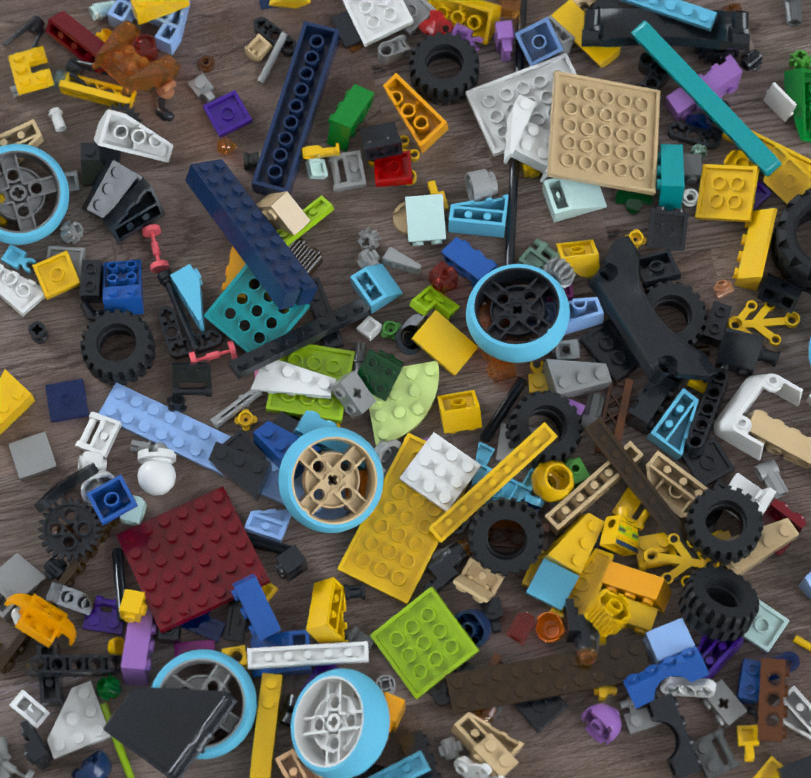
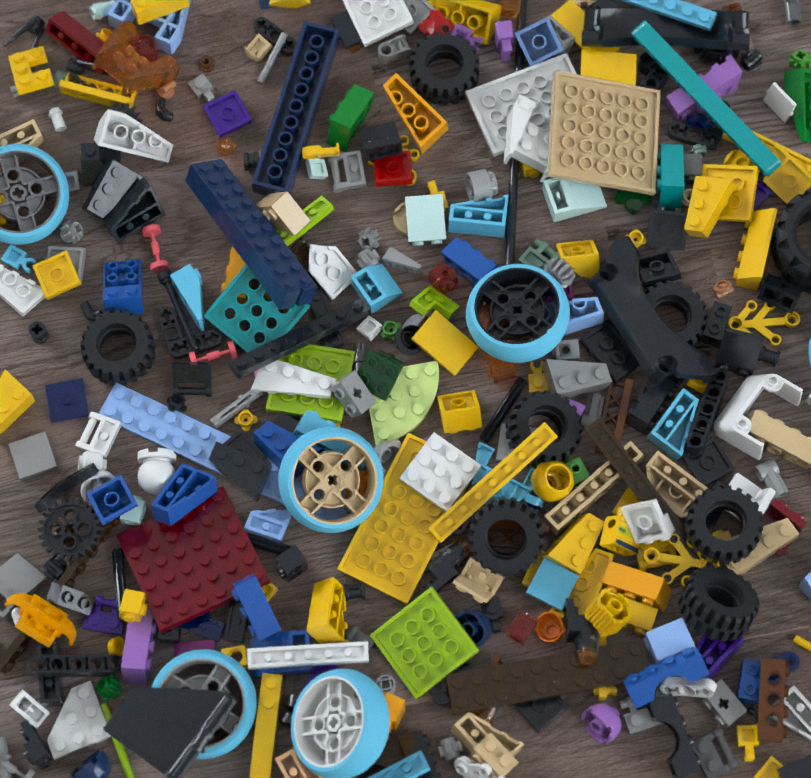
(91, 281): black brick -> none
(146, 445): light grey pin -> none
(182, 494): none -> blue wedge
(330, 269): none -> white tile
(609, 66): none -> yellow tile
(647, 522): none -> white plate
(706, 204): none -> yellow wedge
(766, 627): light aqua plate -> none

